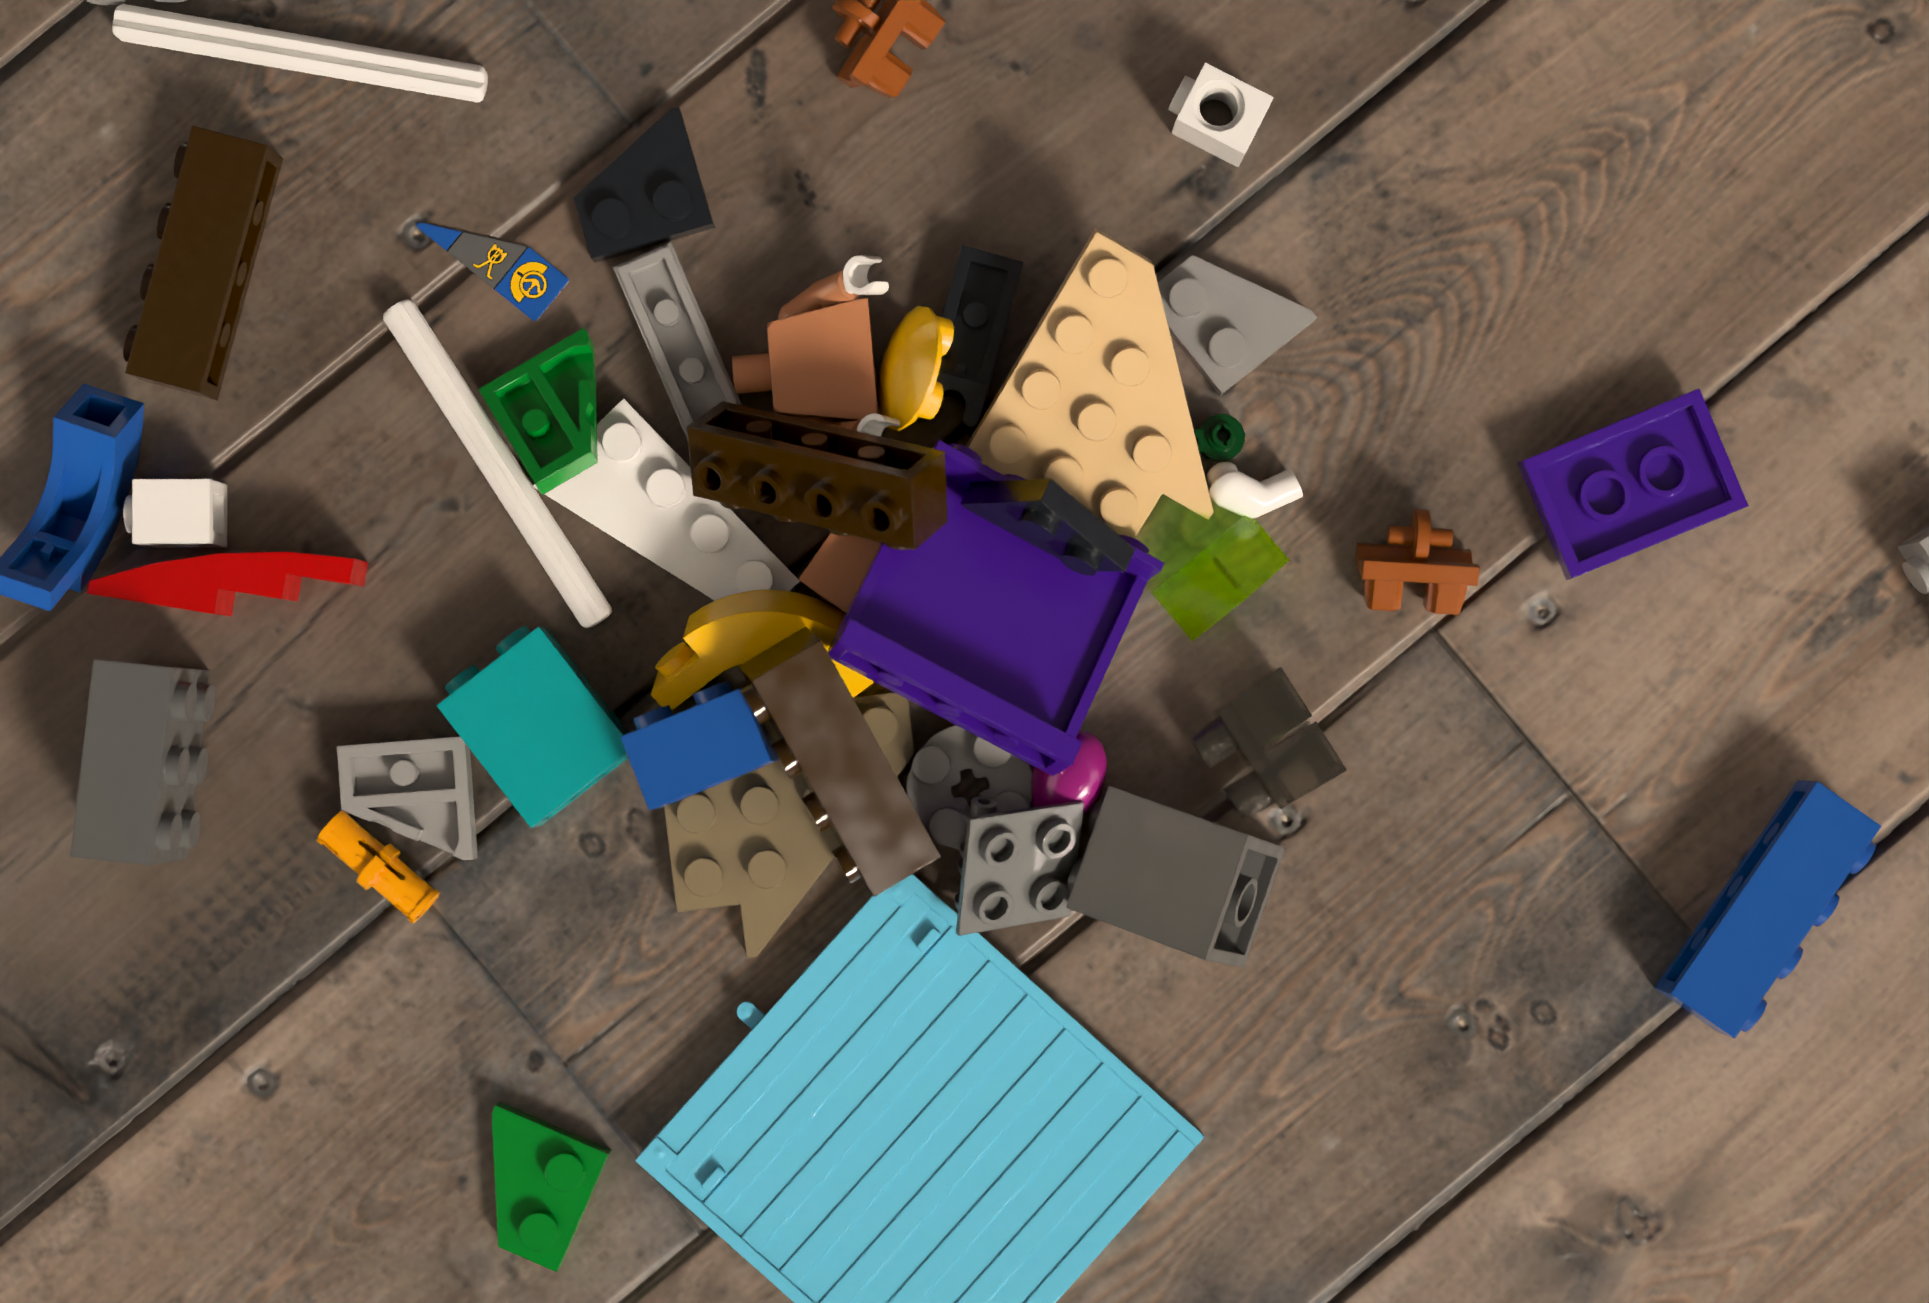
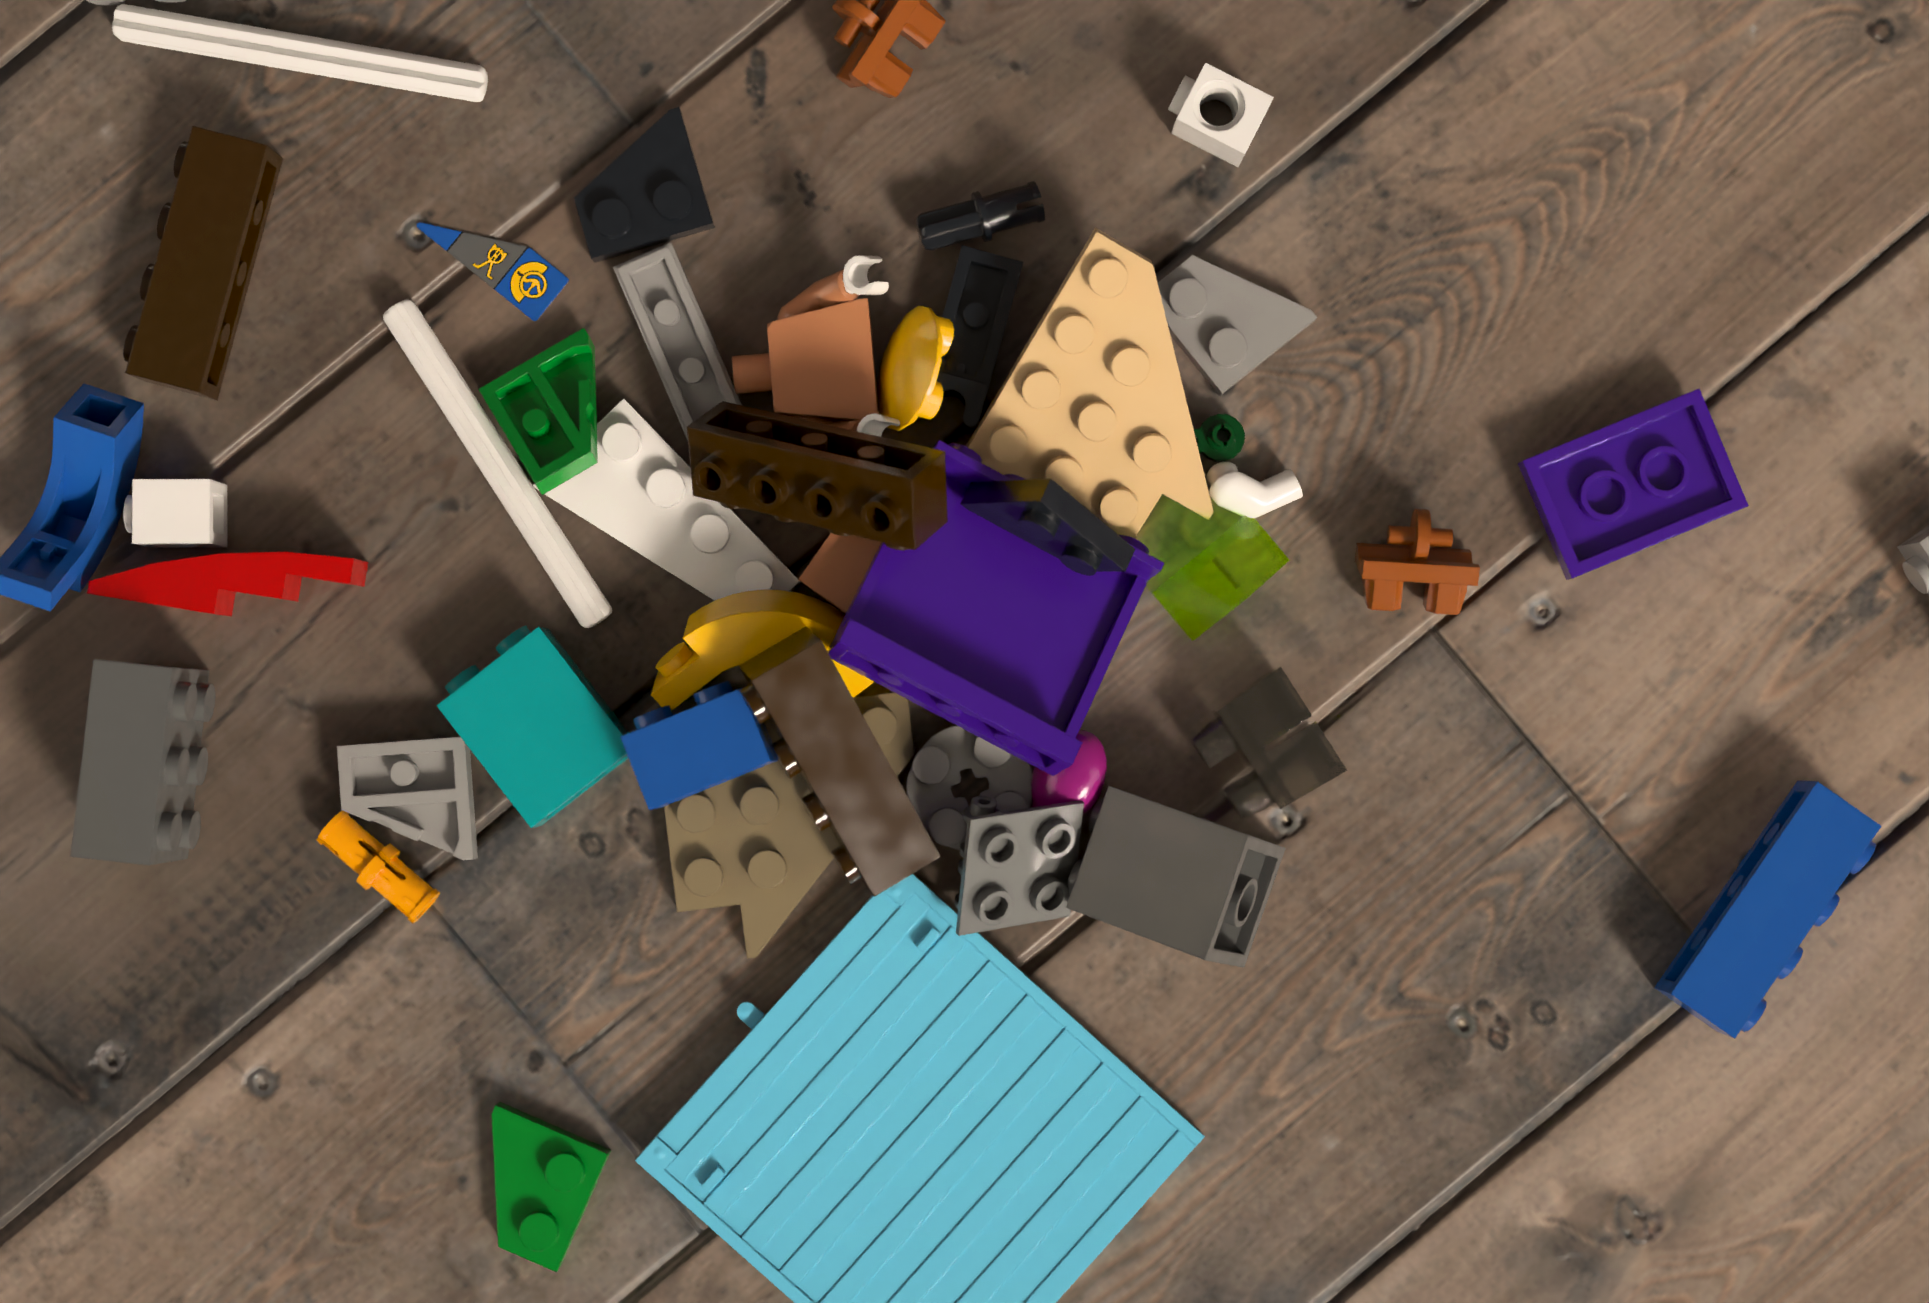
(979, 217): none -> black axle

